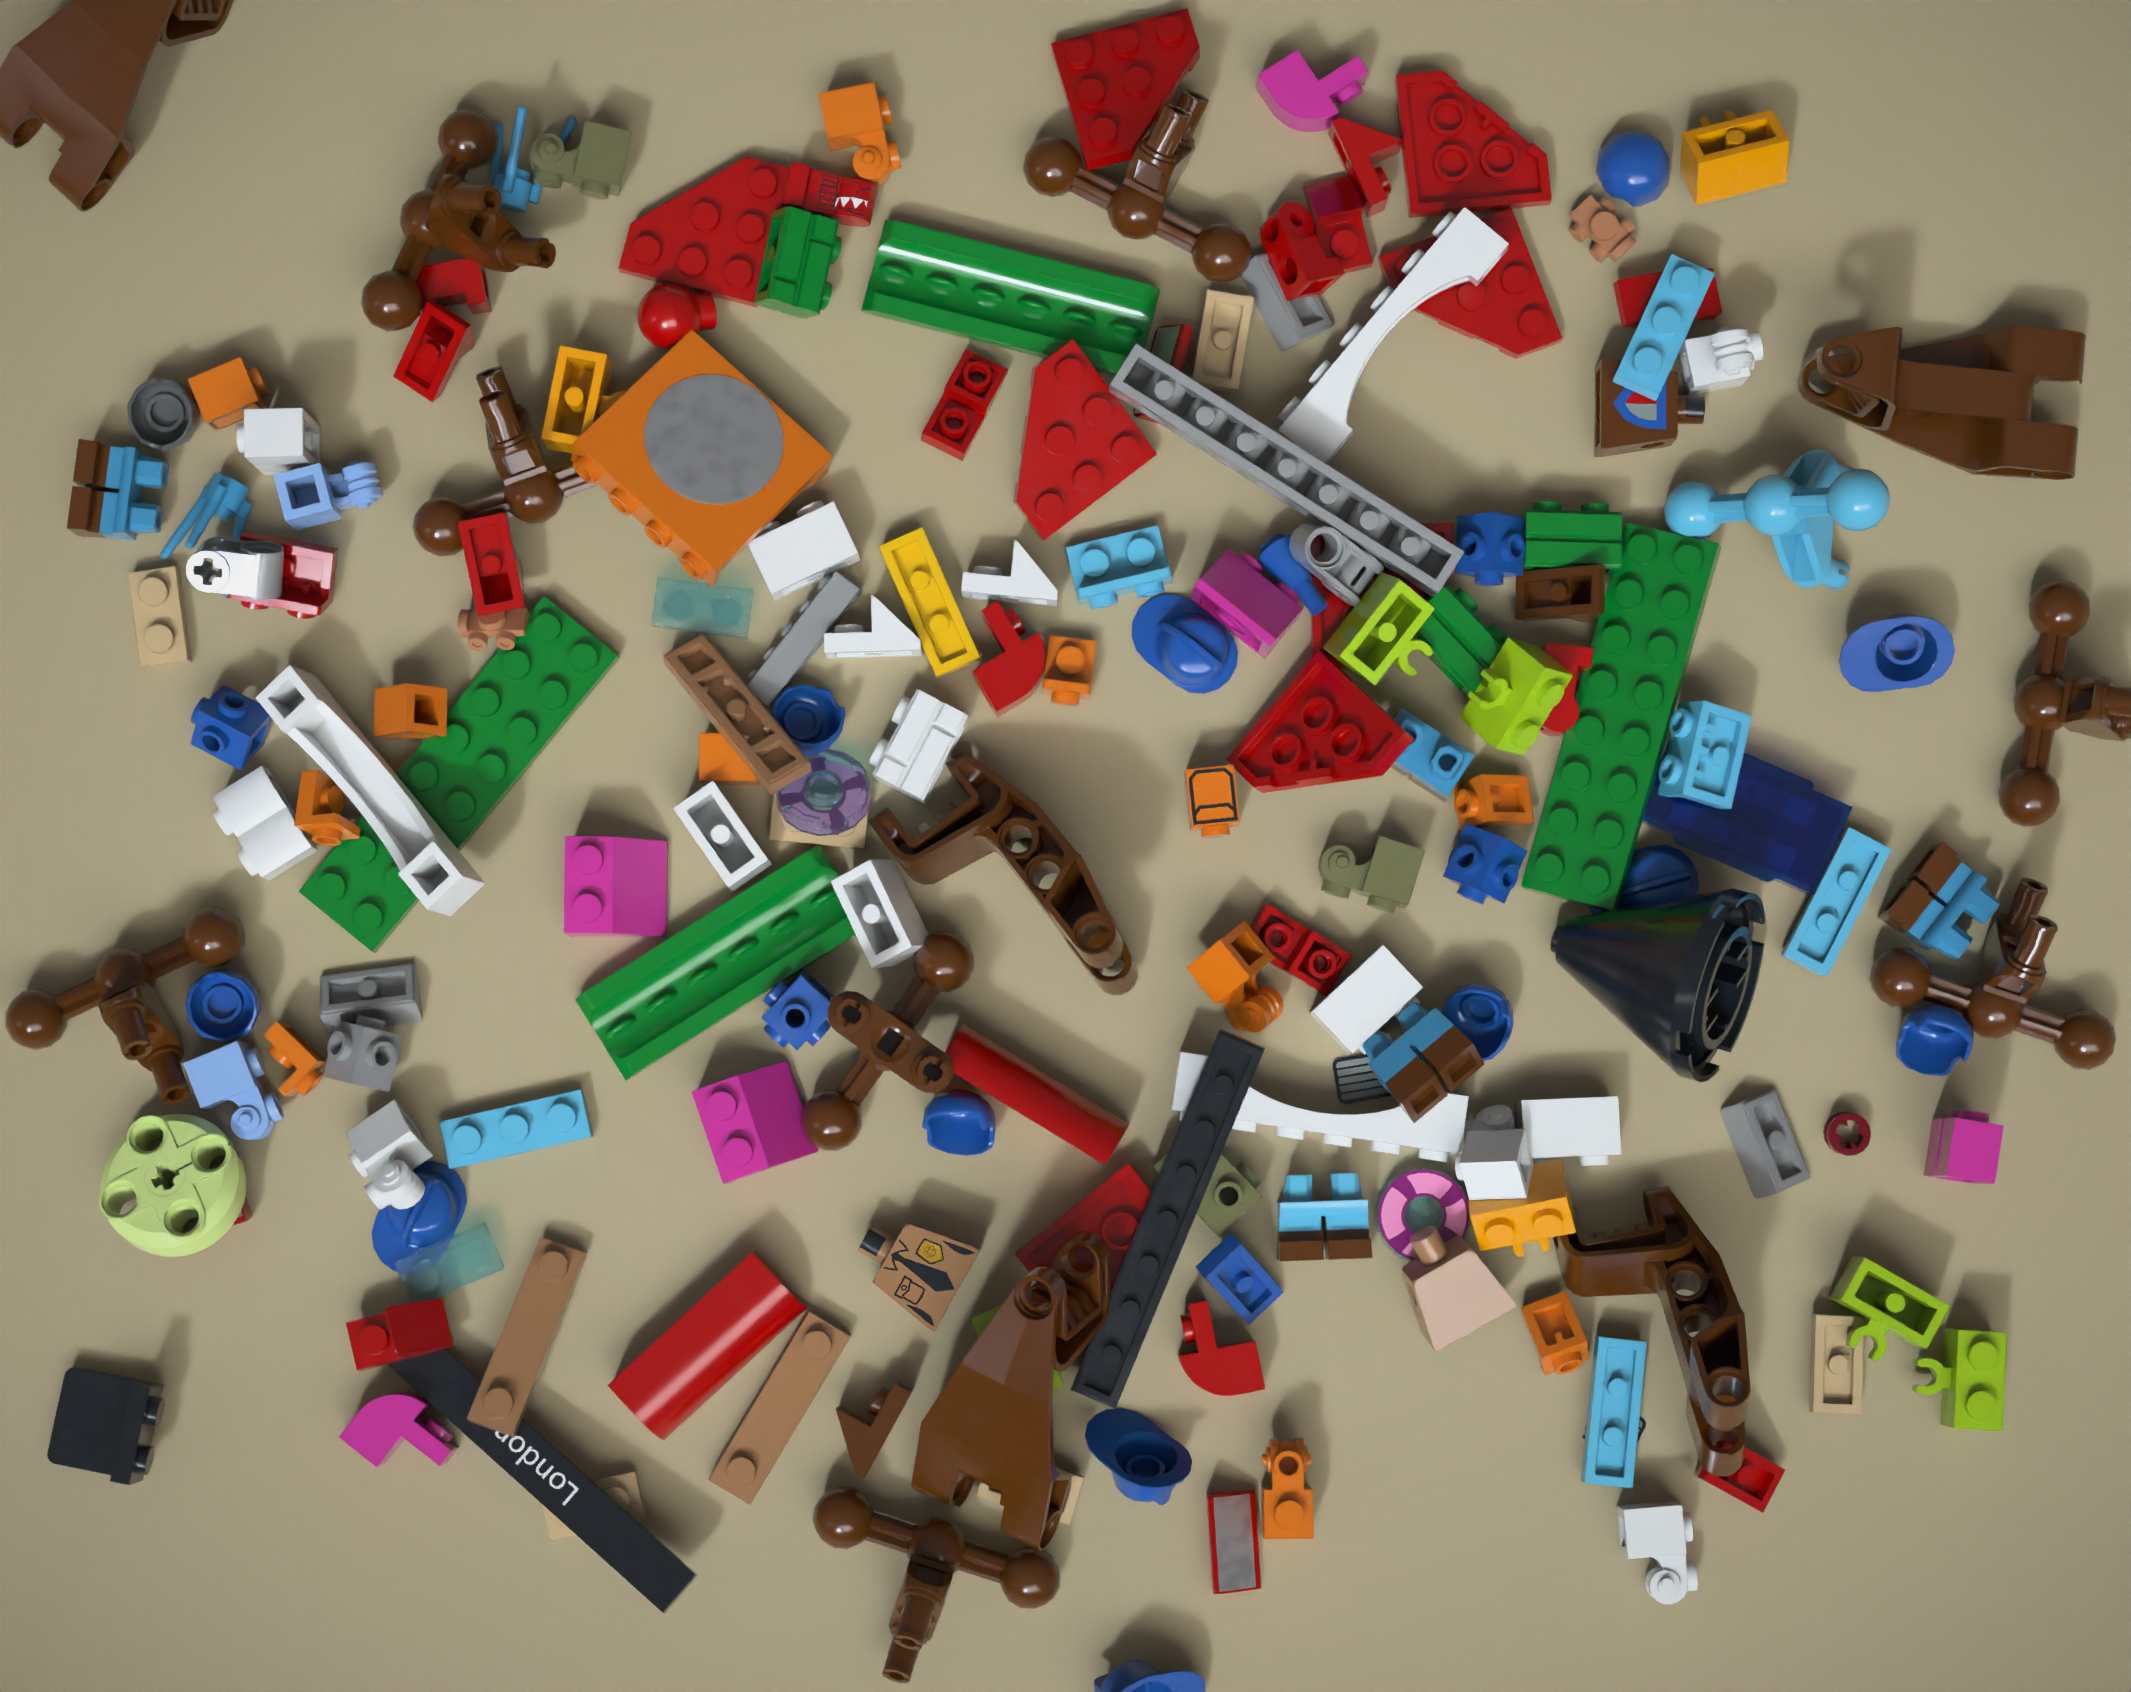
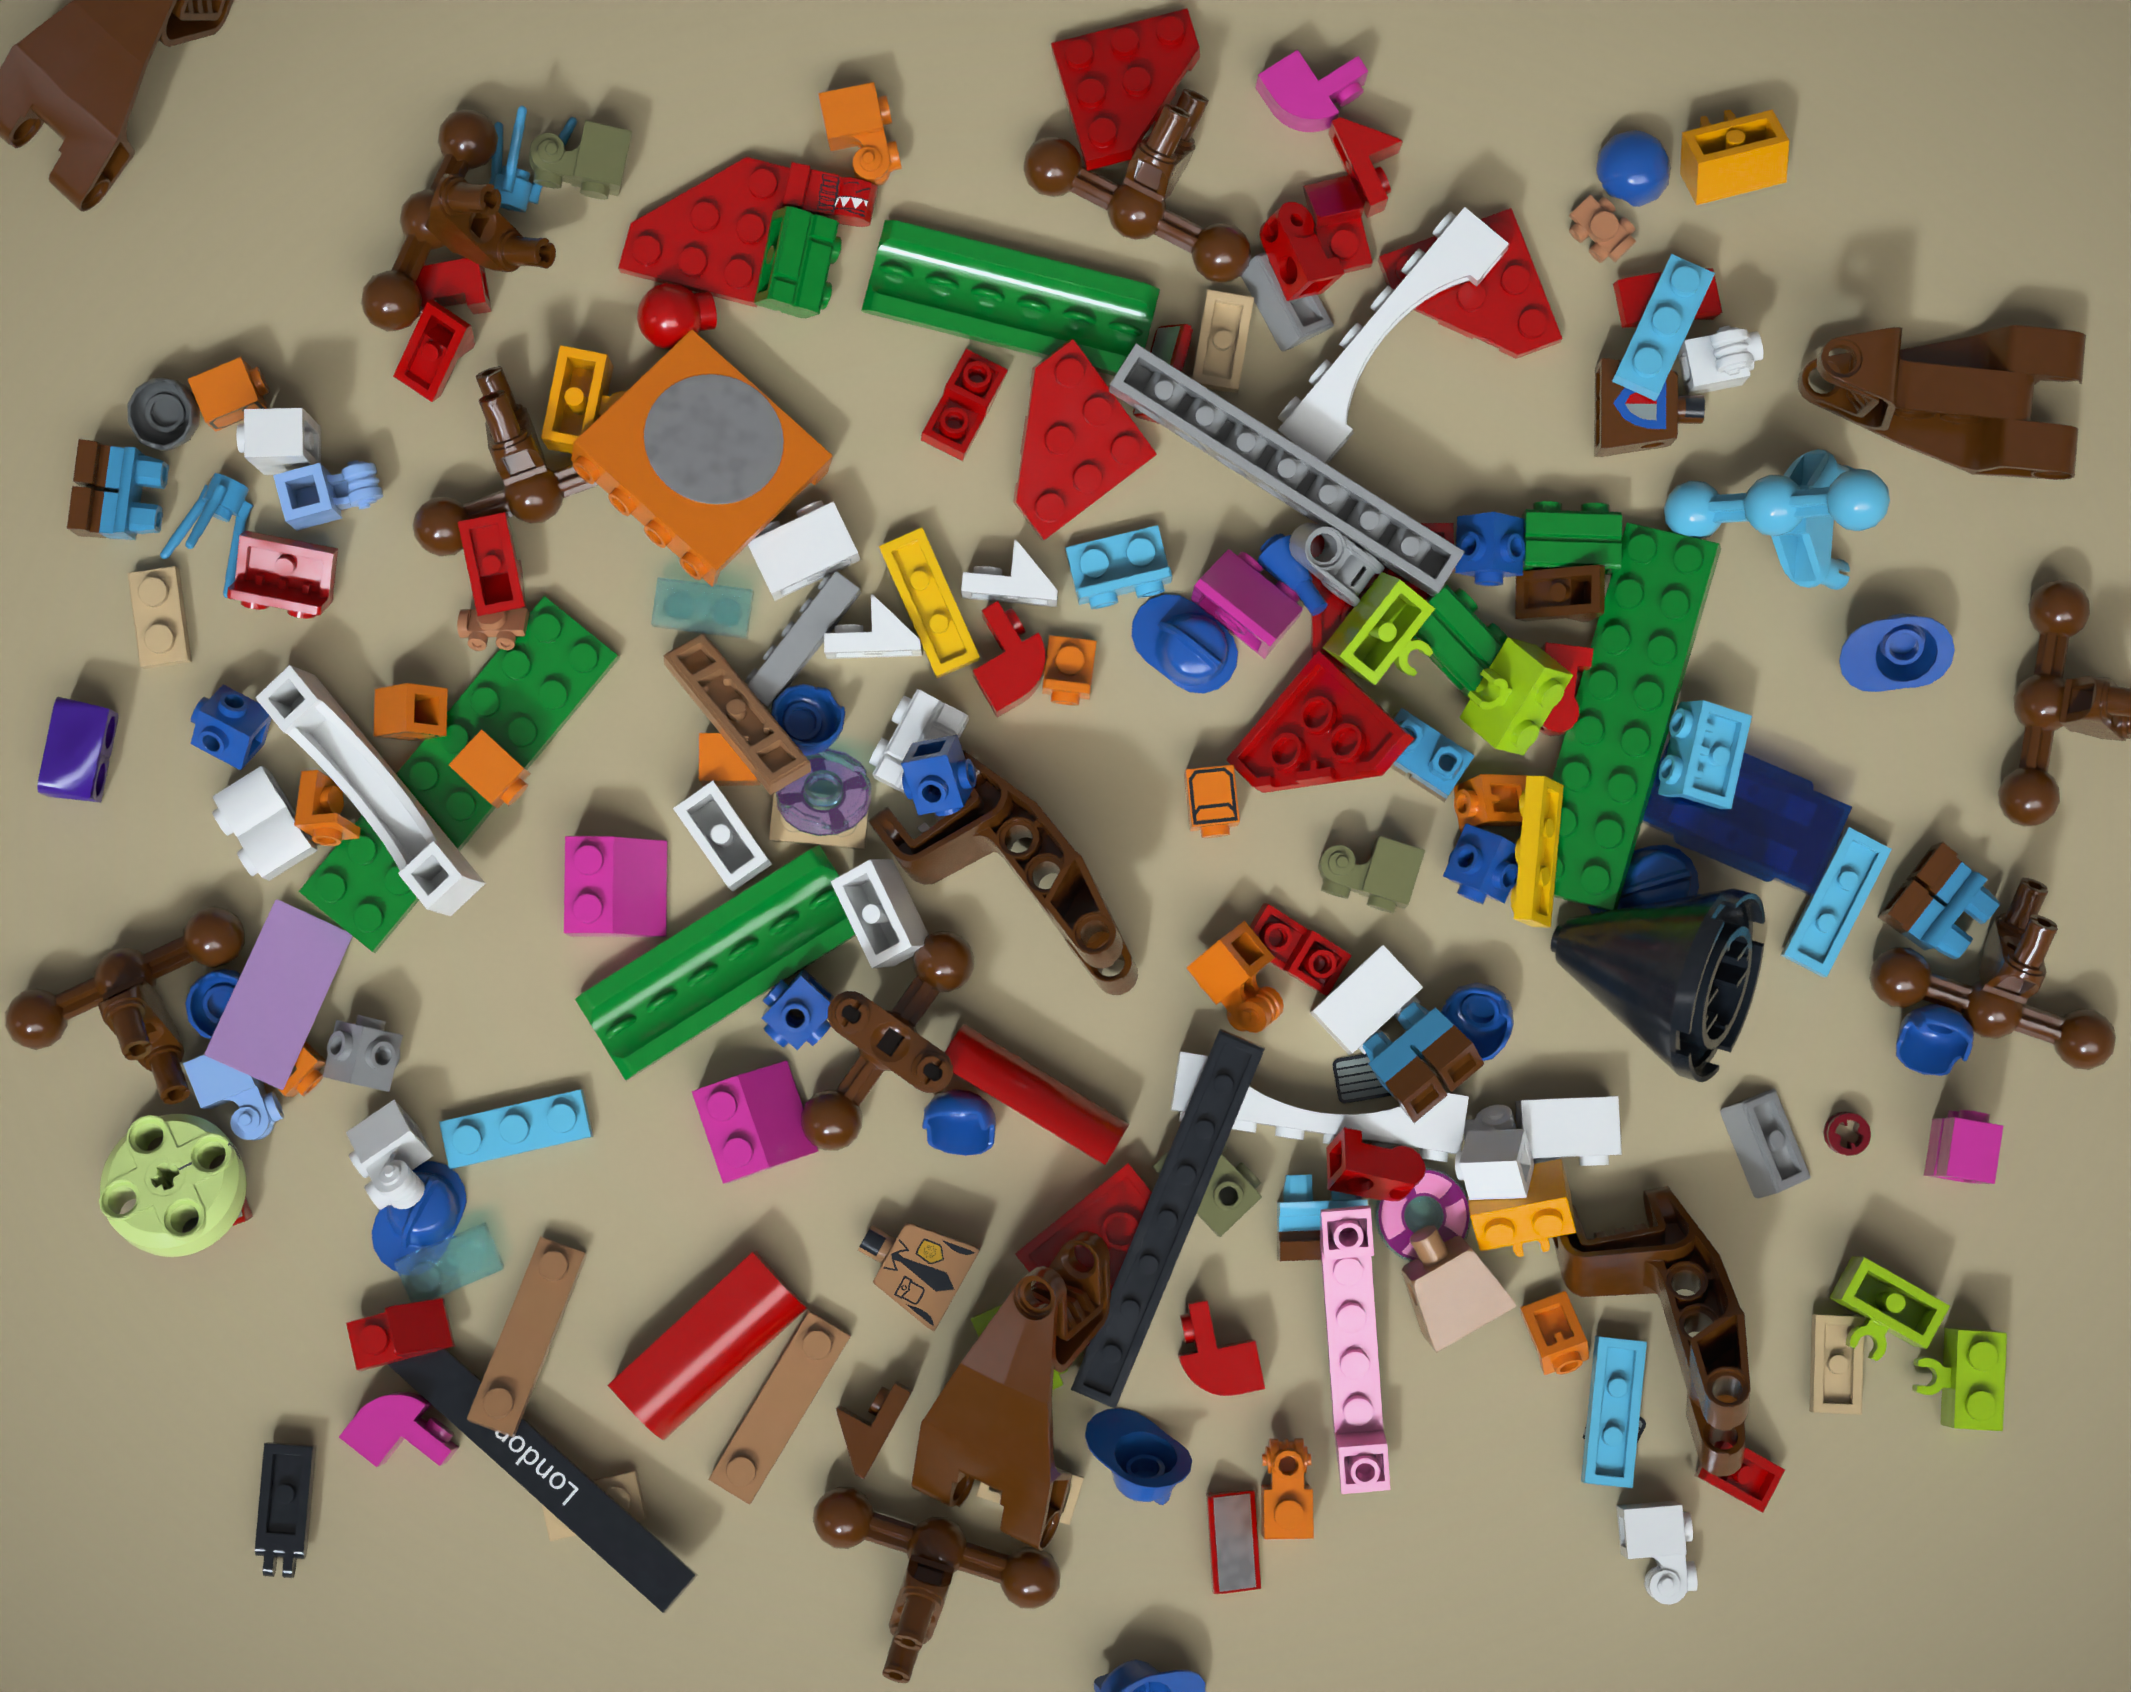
(77, 751): none -> dark purple piece
(106, 1424): black bracket -> none
(245, 567): piece -> none
(278, 994): none -> lavender sticker
(284, 1505): none -> black hinge
(375, 993): light grey slope -> none
(491, 770): none -> orange brick
(938, 776): none -> blue brick
(1239, 1279): blue slope -> none
(1353, 1349): none -> bright pink slope
(1371, 1169): none -> red leg
(1463, 152): red plate -> none
(1537, 851): none -> yellow plate

